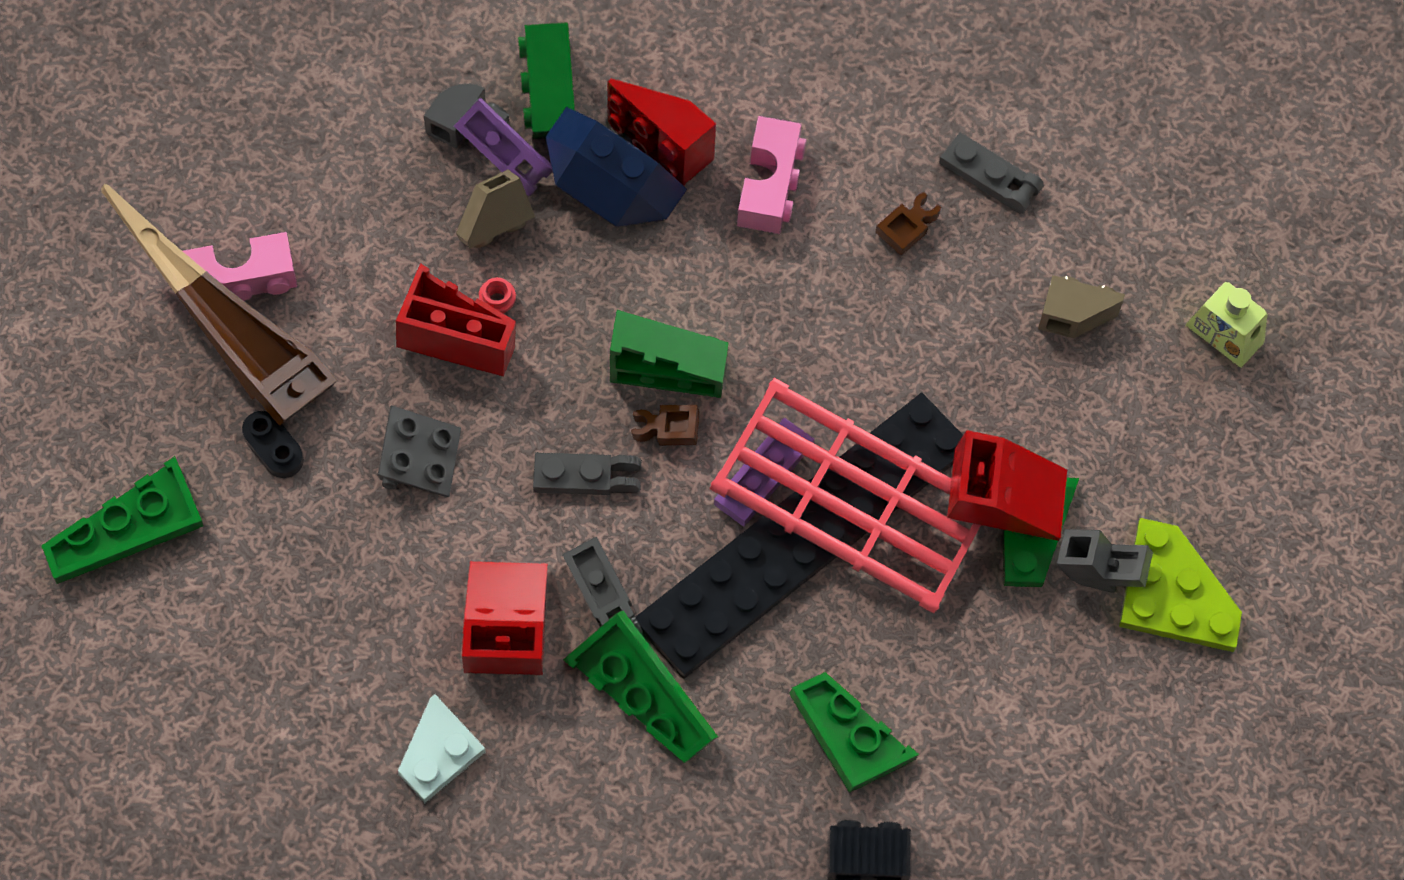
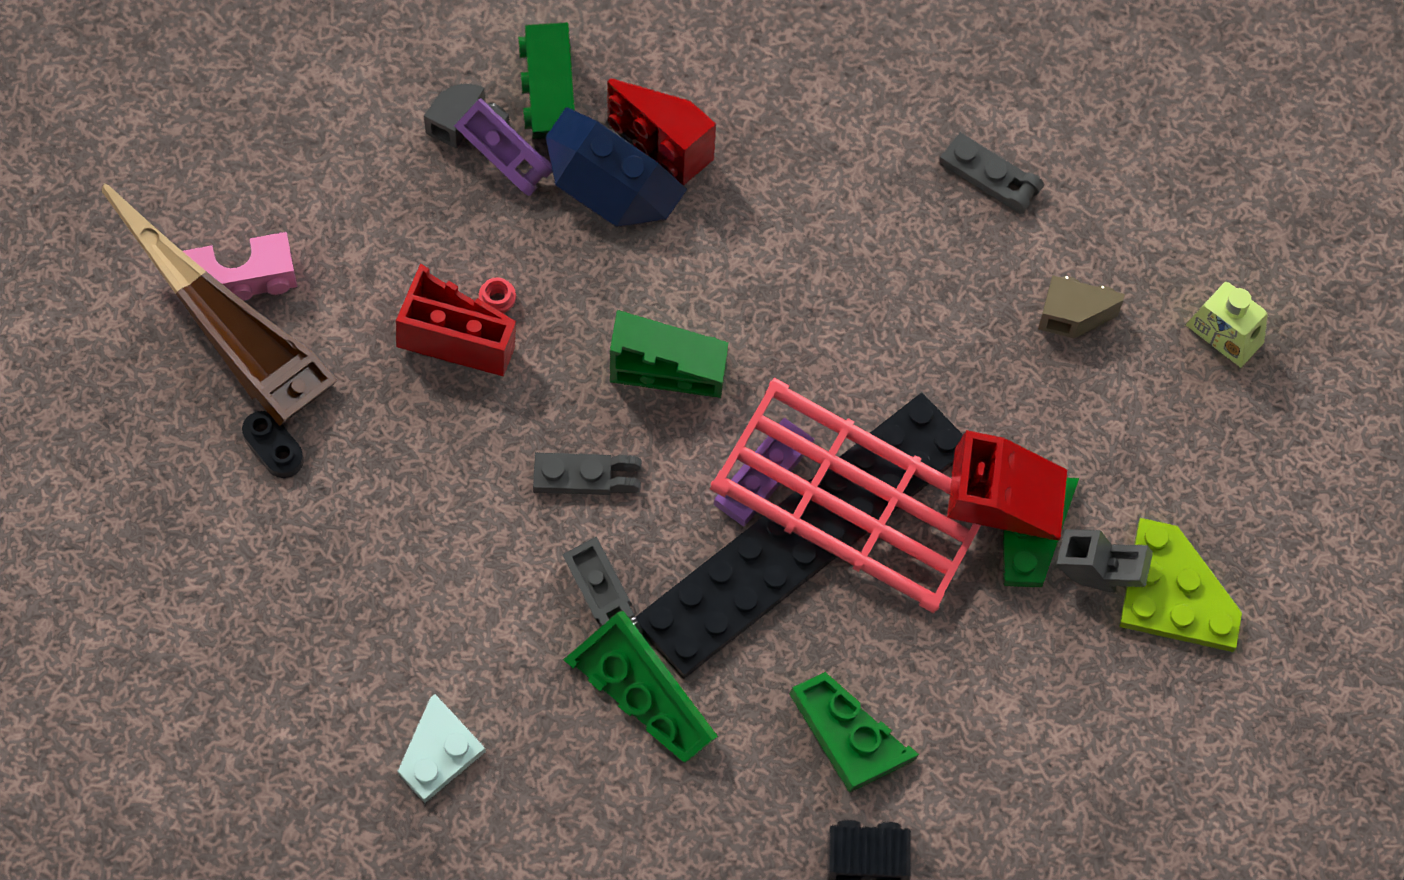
(139, 519): green wing -> none
(418, 452): dark grey hinge -> none
(494, 208): dark tan slope -> none
(505, 618): red slope -> none
(672, 426): reddish brown plate -> none
(765, 201): bright pink arch -> none
(905, 226): reddish brown plate -> none

